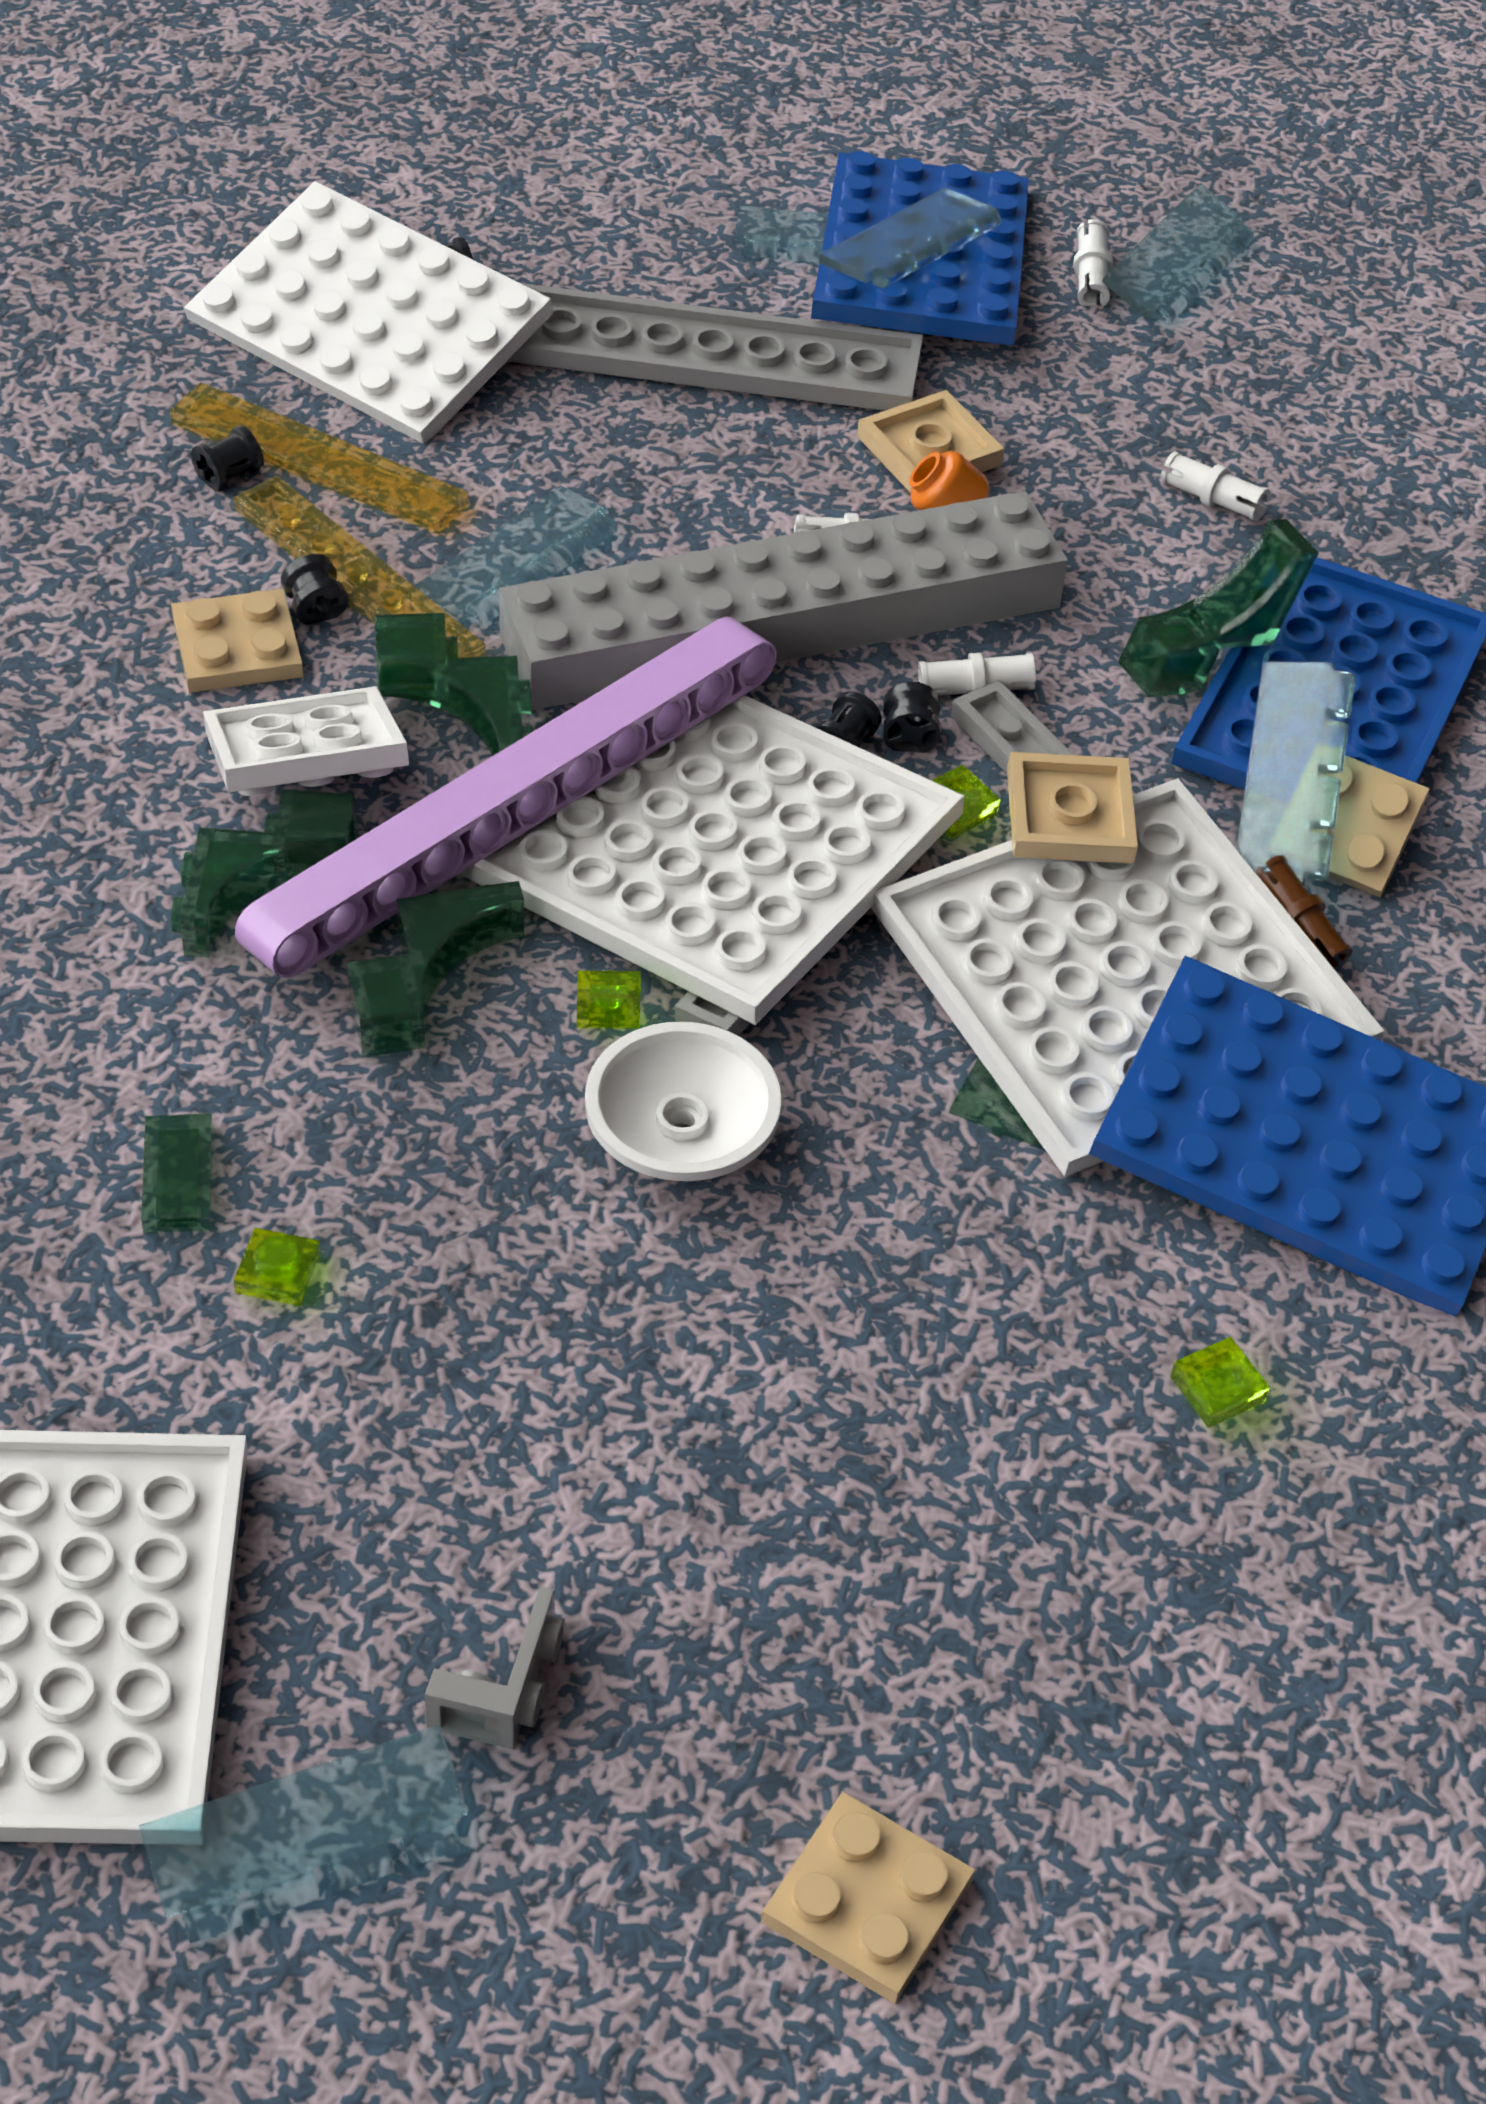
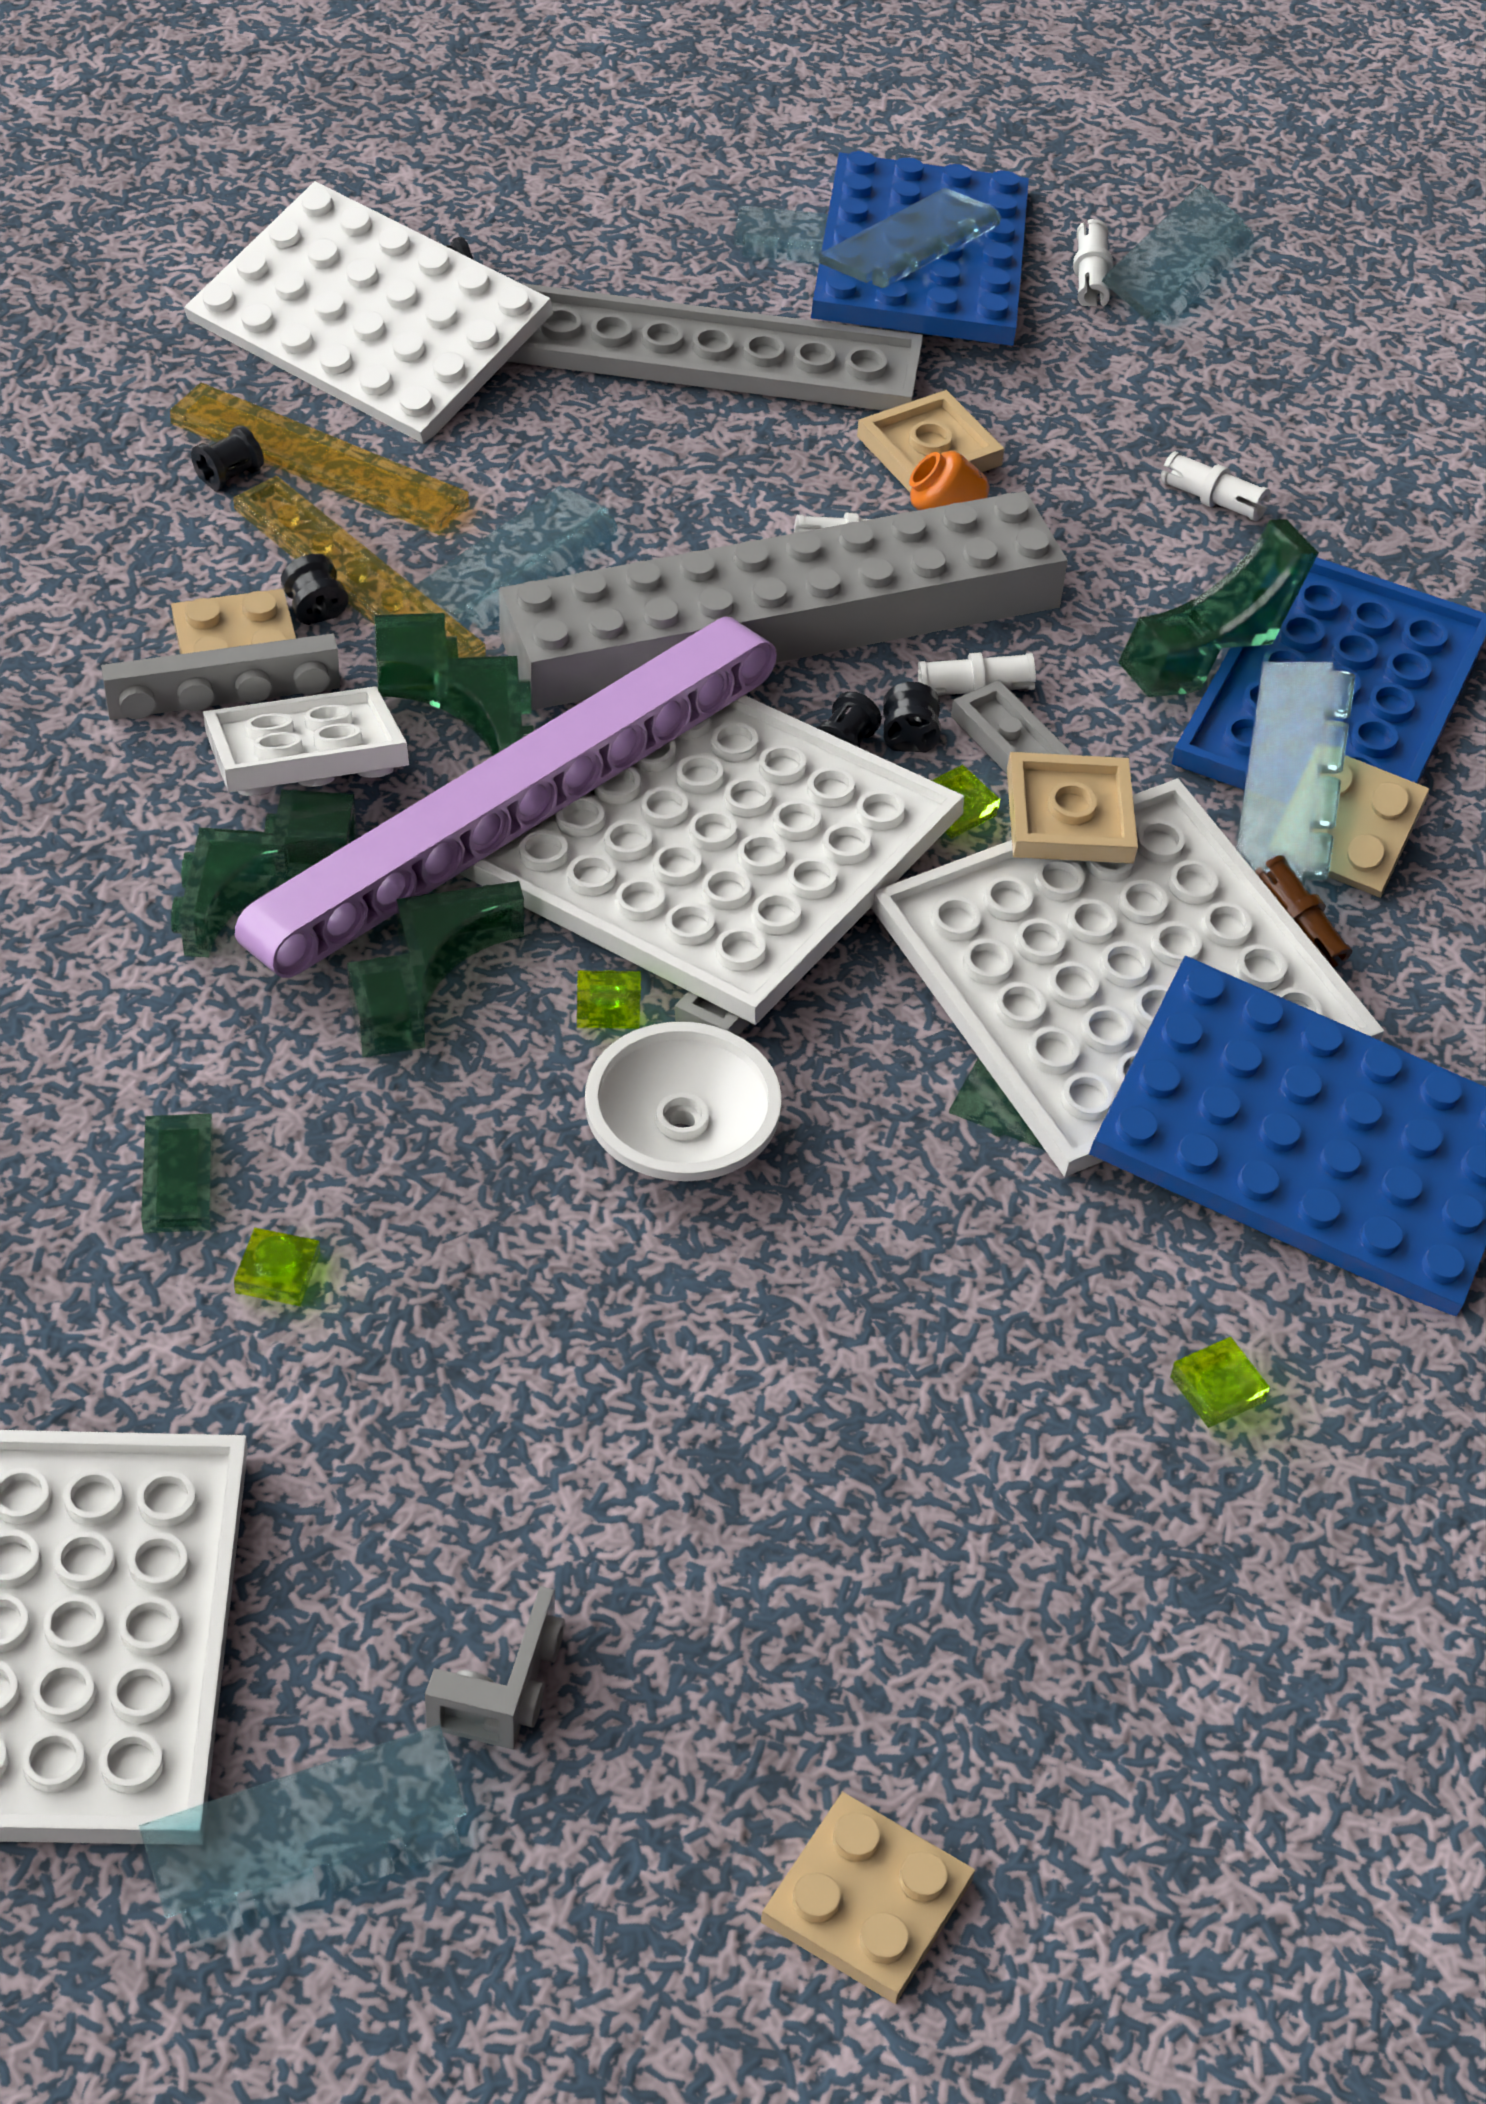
(221, 676): none -> light grey plate

